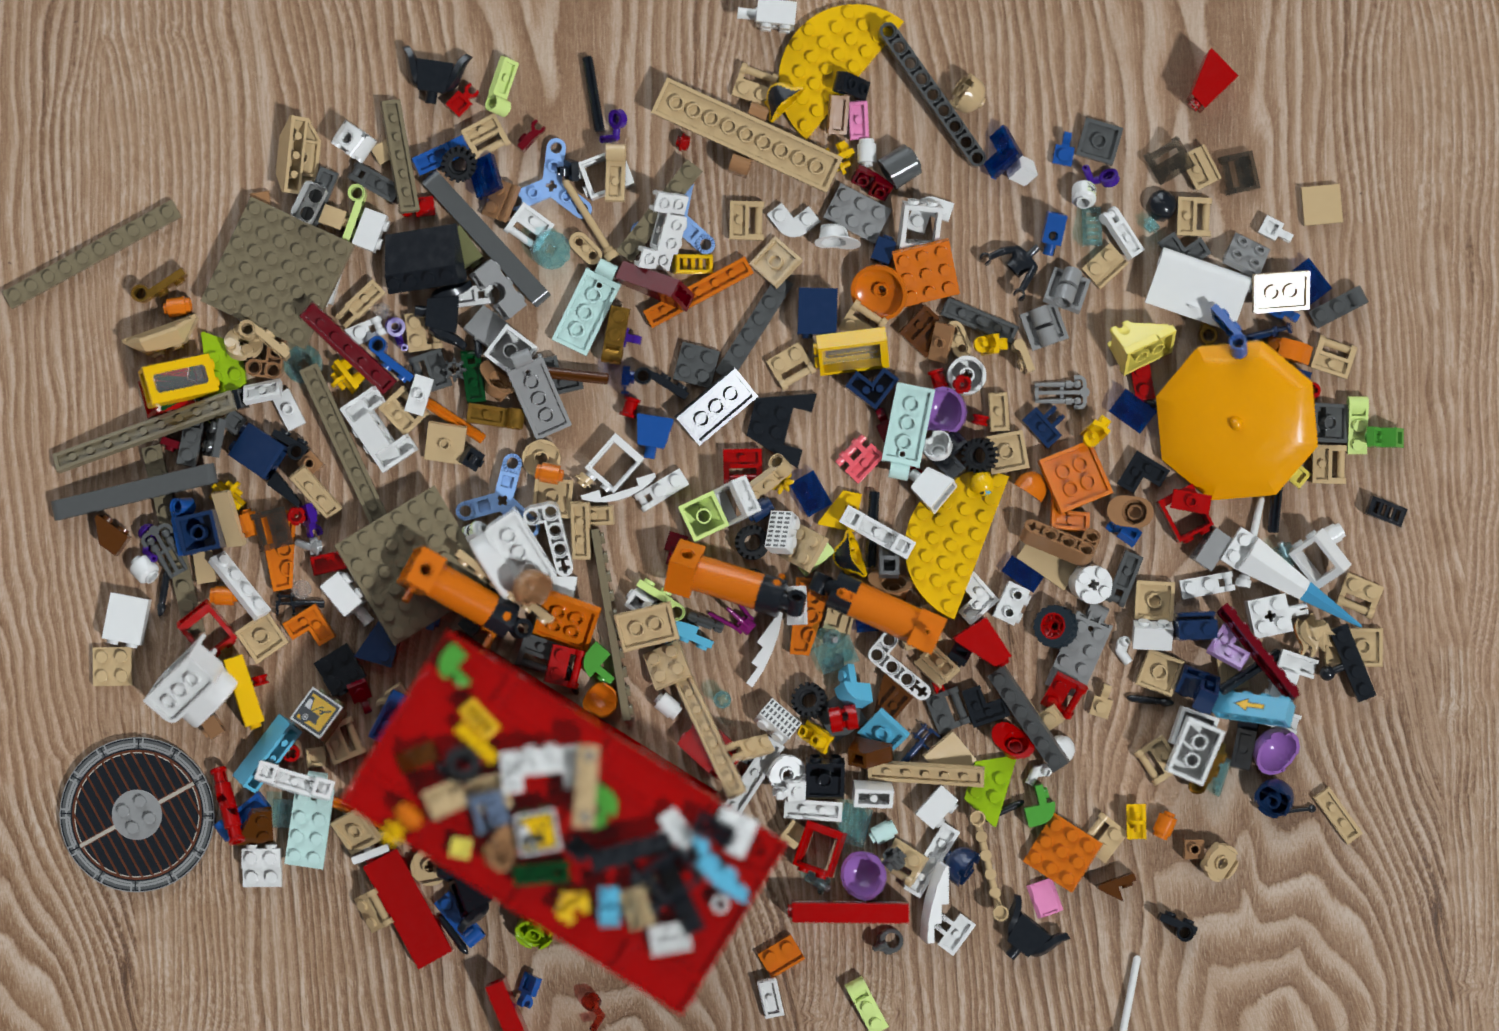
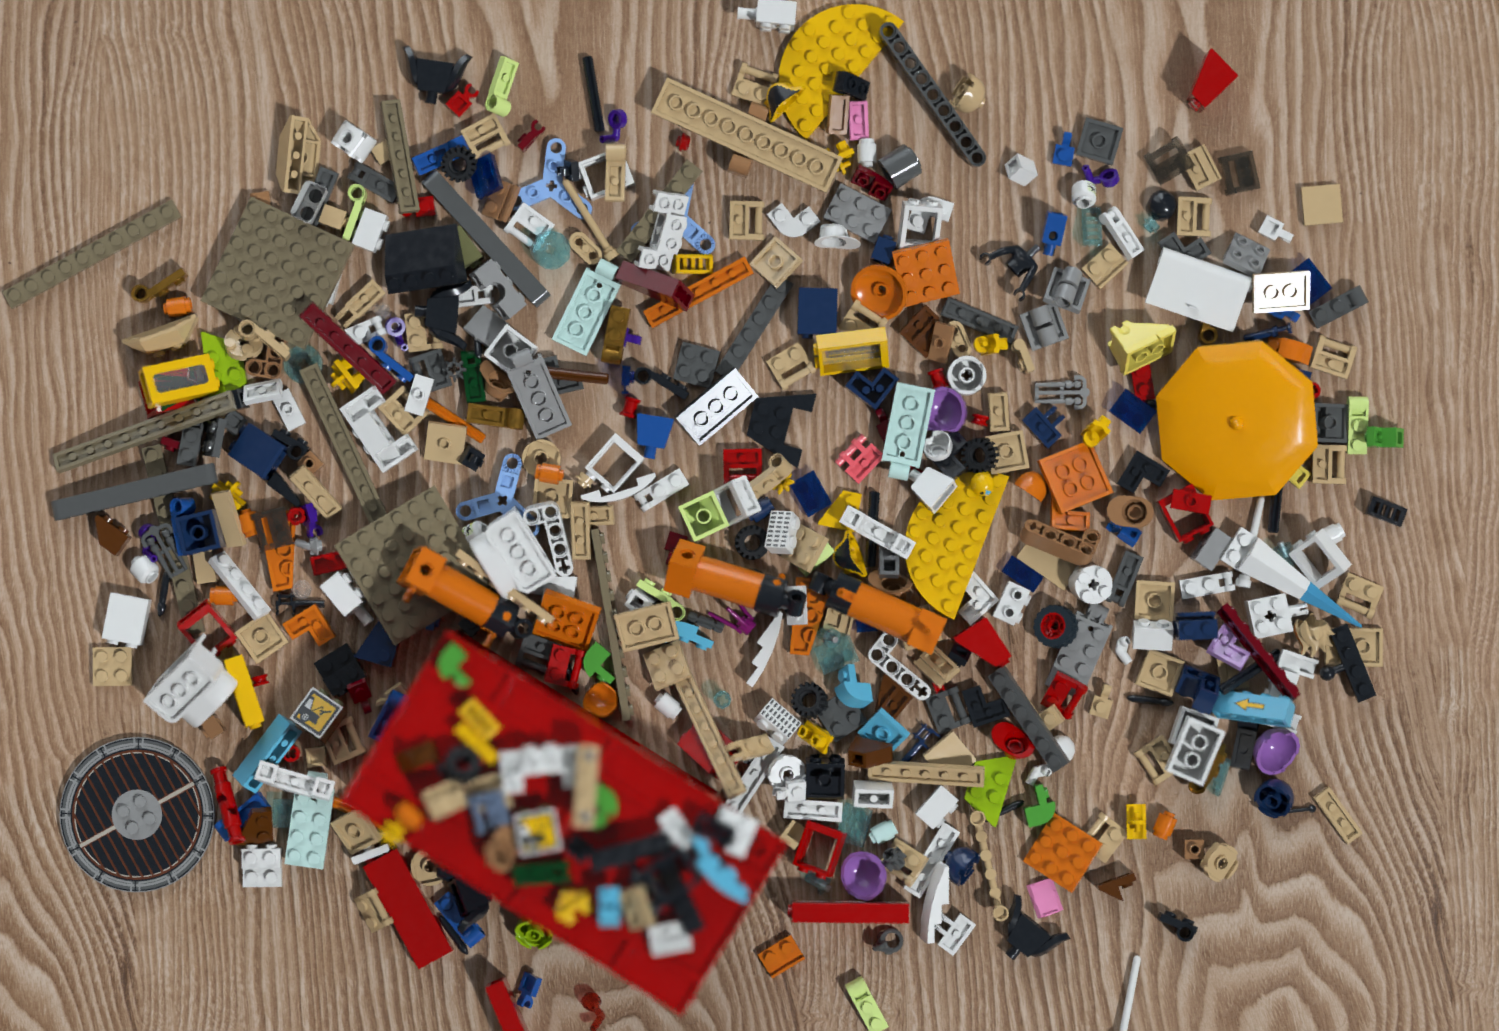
(460, 847): light yellow tile -> none
(532, 587): medium nougat piece -> none
(724, 899): white bush -> none
(770, 997): white plate -> none
(836, 720): red wheel -> none
(961, 389): red plate -> none
(1006, 154): clear blue plate -> none
(1232, 329): blue plate -> none

